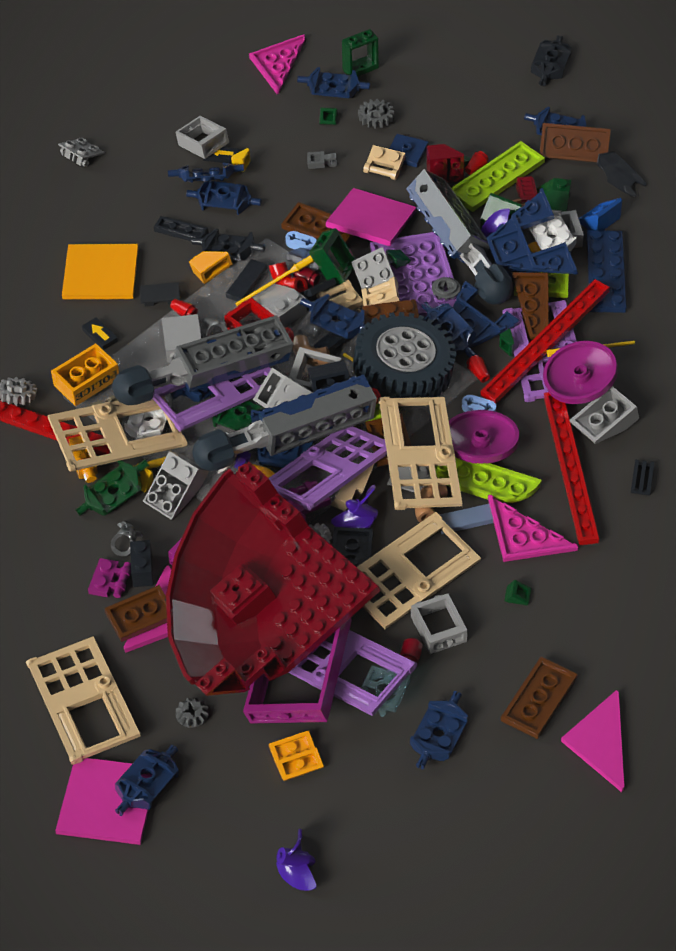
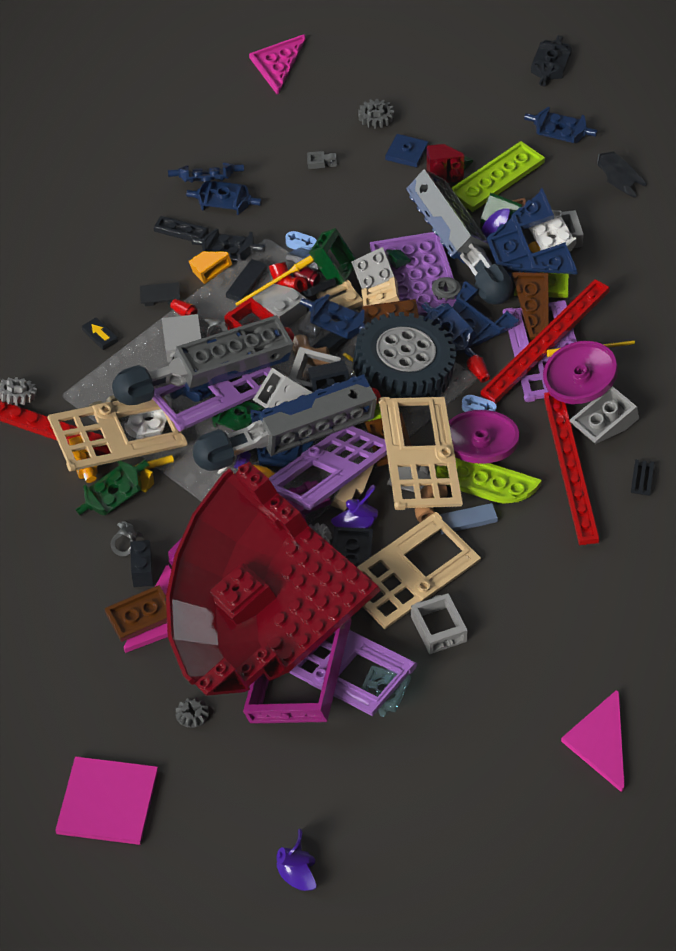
(79, 151): light grey hinge -> none
(82, 694): tan door -> none
(85, 374): light orange brick -> none
(100, 271): light orange tile -> none
(104, 576): magenta plate -> none
(141, 791): dark blue plate -> none
(175, 485): light grey slope -> none
(215, 140): light grey window -> none
(222, 155): black tile -> none
(241, 157): yellow slope -> none
(295, 755): light orange slope -> none
(309, 222): reddish brown plate -> none
(321, 84): dark blue plate -> none
(328, 116): dark green slope -> none
(369, 62): dark green window -> none
(371, 217): dark pink tile -> none
(386, 158): tan plate -> none
(412, 649): dark red brick -> none
(444, 717): dark blue plate -> none
(477, 161): red cone -> none
(506, 342): dark green slope -> none
(517, 593): dark green slope -> none
(523, 536): dark pink tile -> none
(526, 188): dark red slope -> none
(539, 697): reddish brown plate -> none
(557, 193): dark green slope -> none
(573, 142): reddish brown plate -> none
(602, 215): blue slope -> none
(607, 266): dark blue plate -> none

